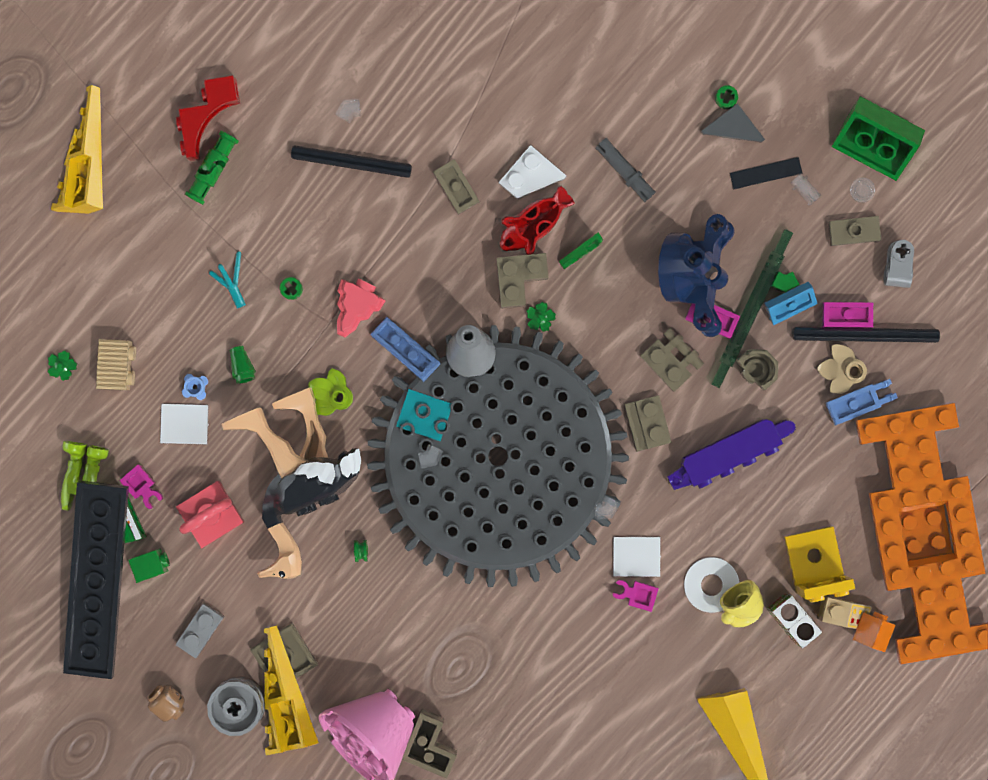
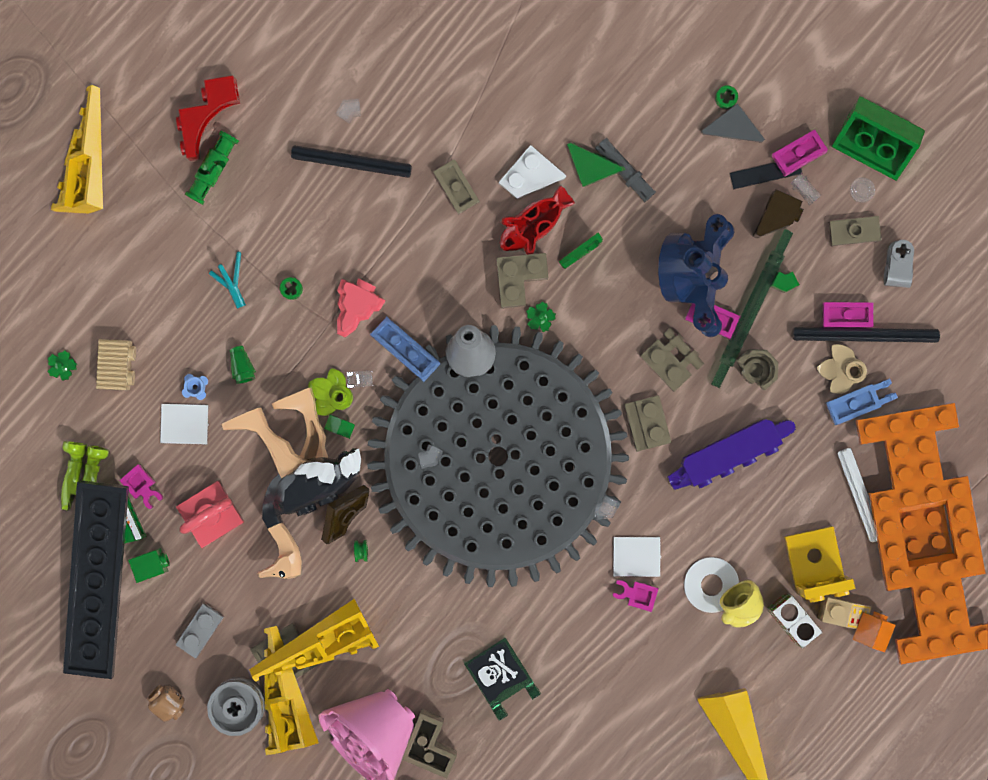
(336, 634): none -> yellow wedge
(339, 426): none -> green piece
(342, 512): none -> dark brown tile
(359, 379): none -> clear piece
(424, 426): teal window -> none
(500, 676): none -> flag
(592, 166): none -> green tile
(778, 214): none -> dark brown slope
(790, 303): dark azure plate -> none
(799, 153): none -> dark pink plate
(858, 491): none -> white axle

